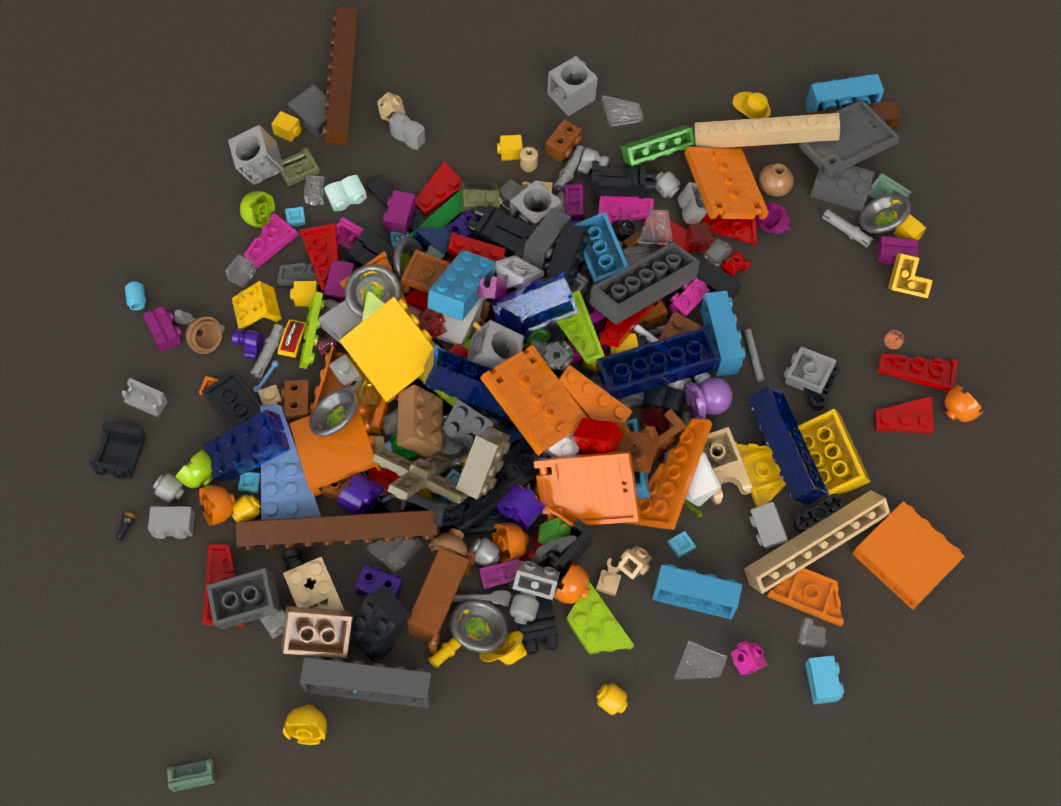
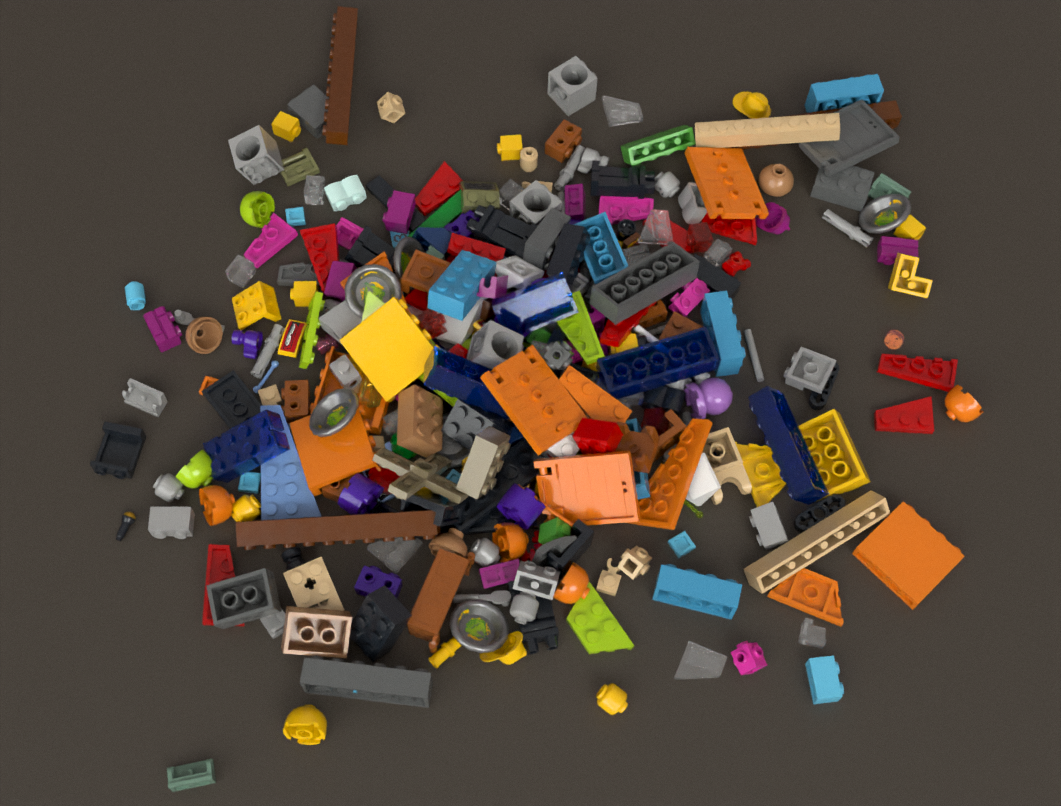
(407, 130): light grey brick -> none

